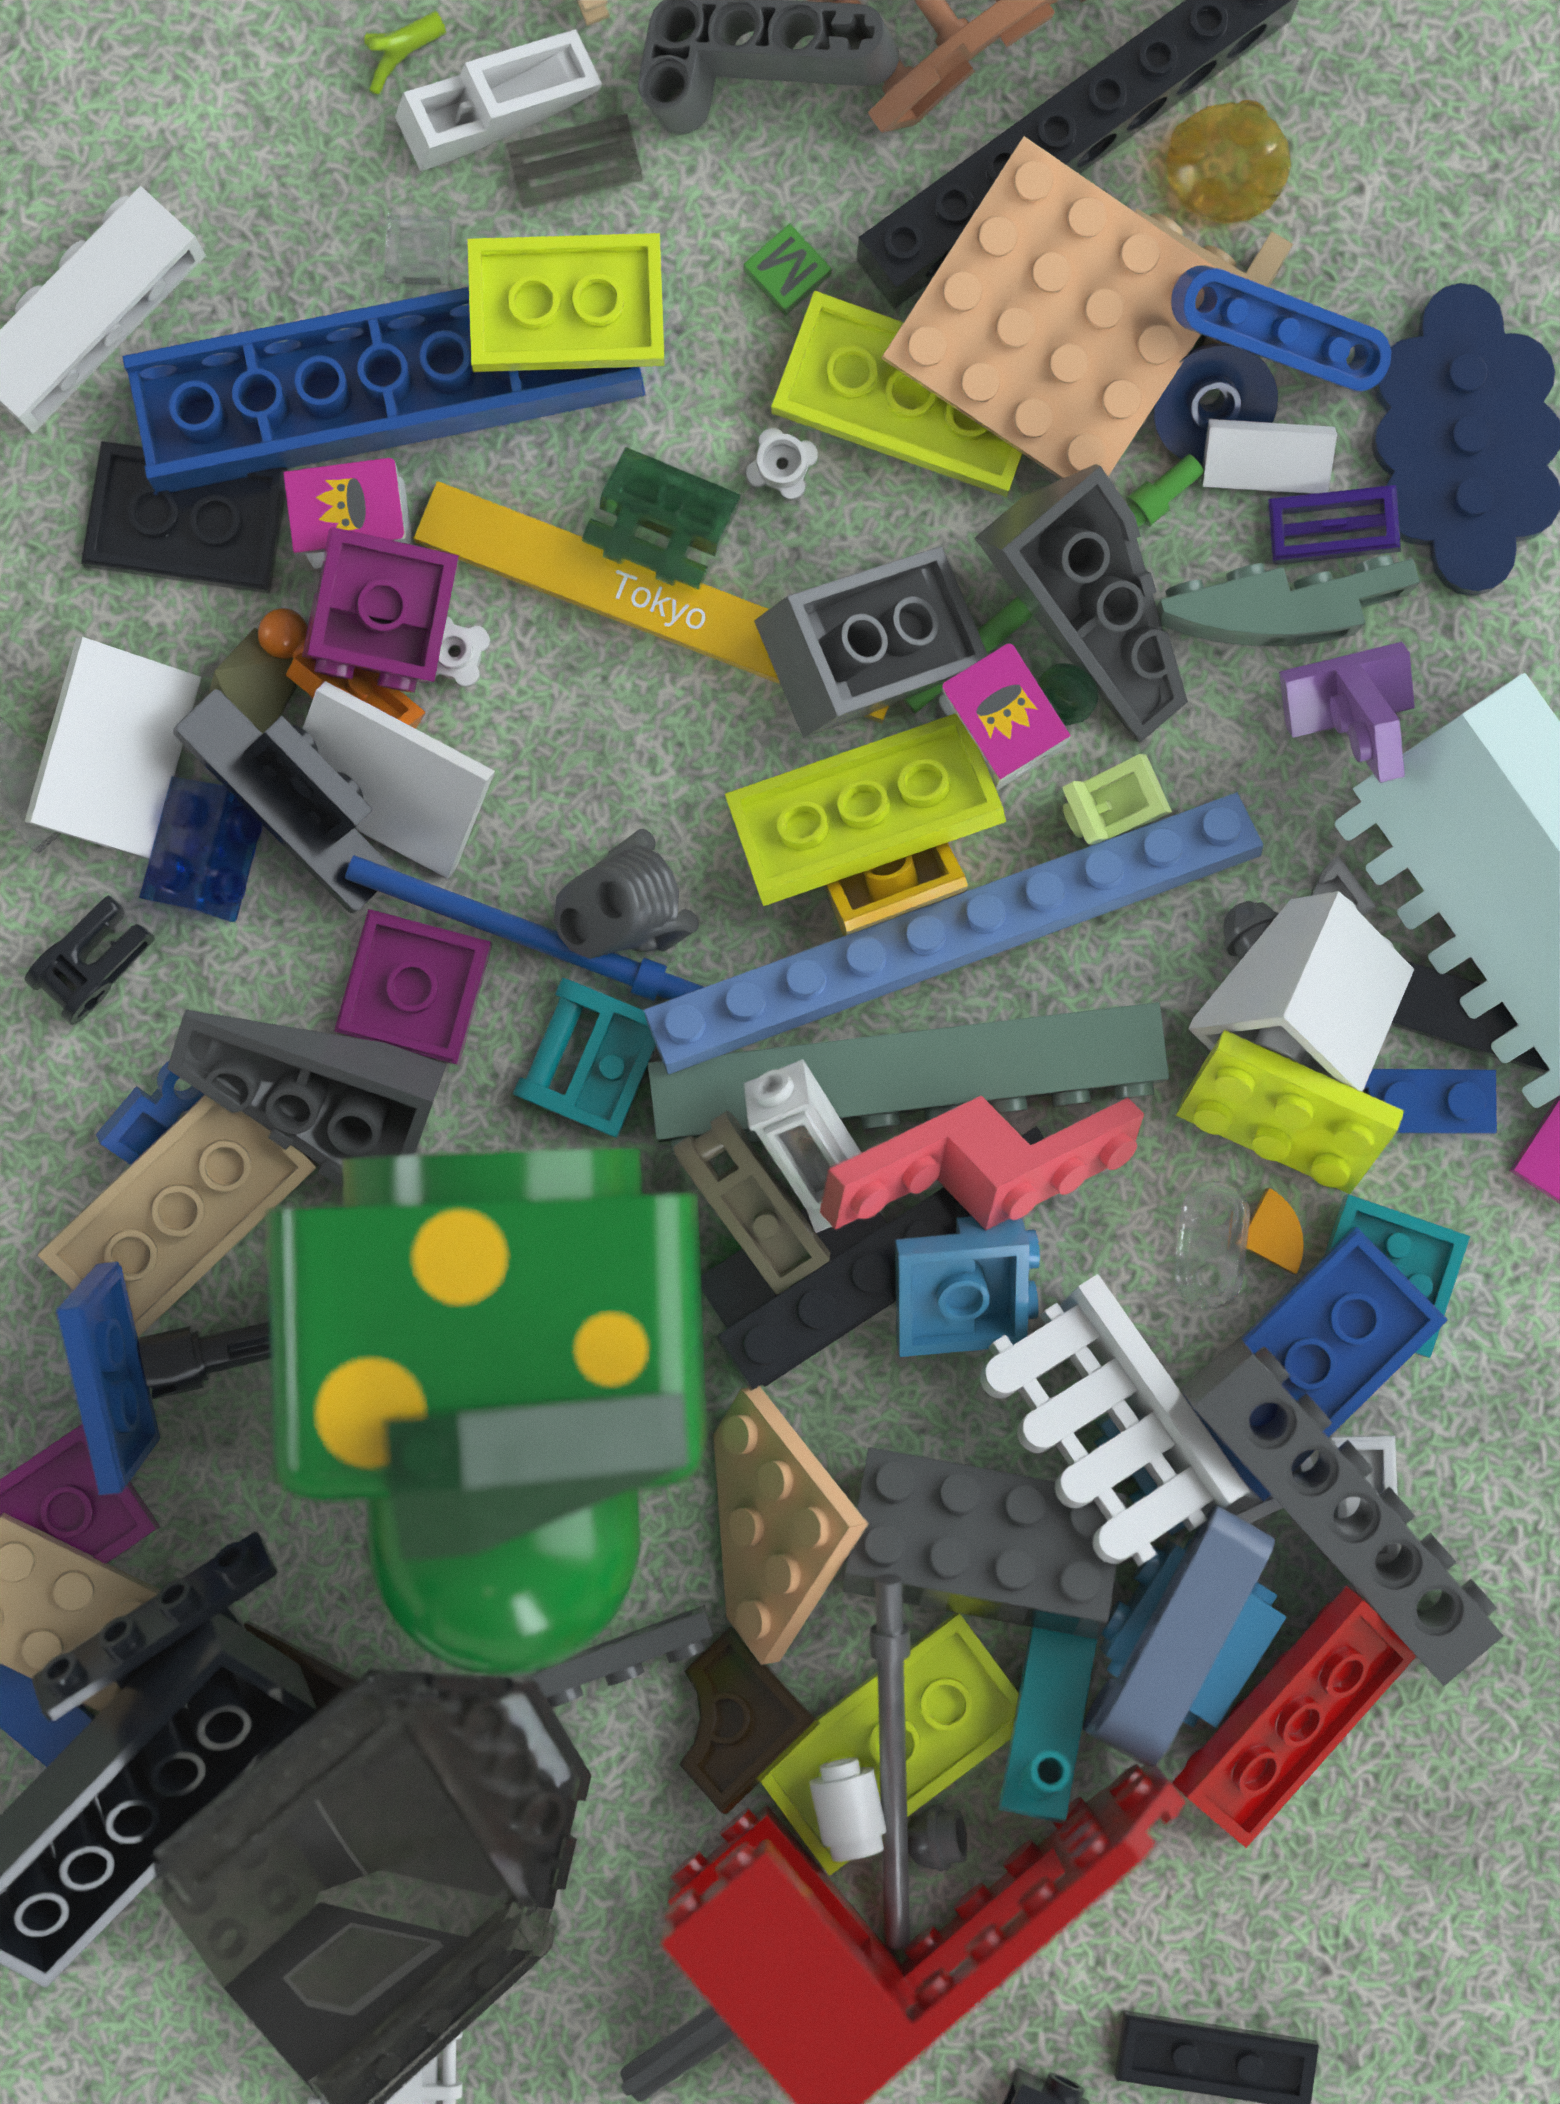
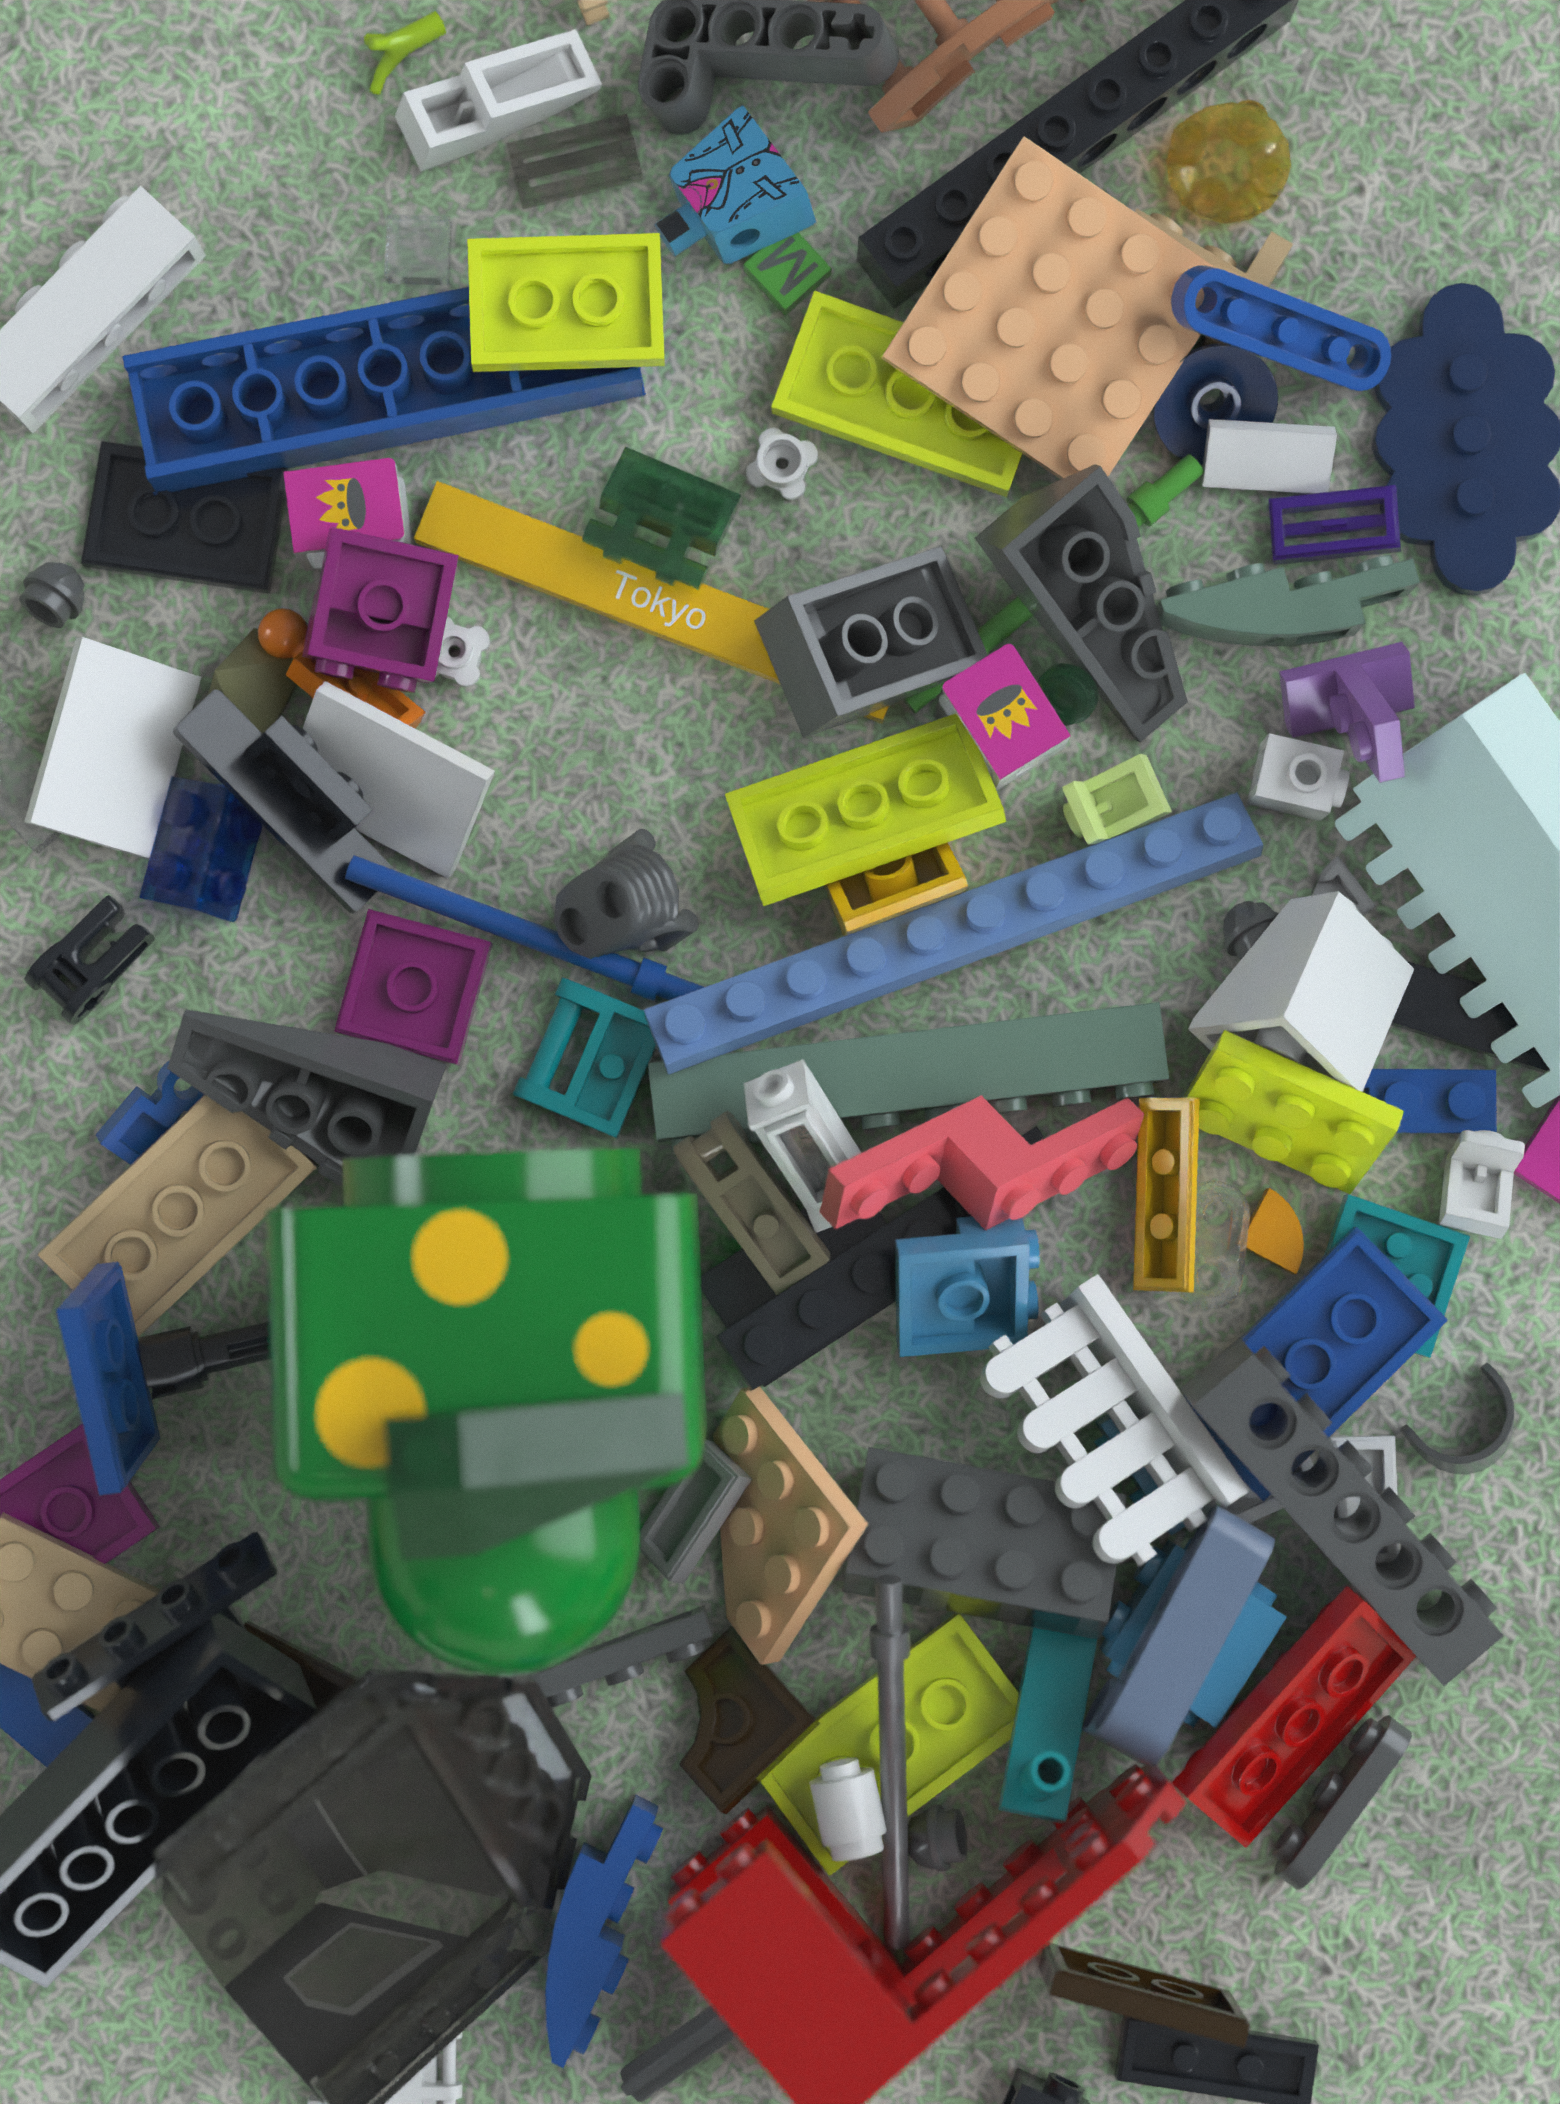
(53, 594): none -> dark grey plate
(584, 1950): none -> blue slope
(692, 1514): none -> light grey tile
(735, 193): none -> dark azure torso
(1143, 1994): none -> dark brown tile
(1166, 1195): none -> yellow slope
(1298, 778): none -> white brick
(1340, 1800): none -> dark grey plate
(1478, 1461): none -> dark grey helmet
(1479, 1183): none -> white bracket

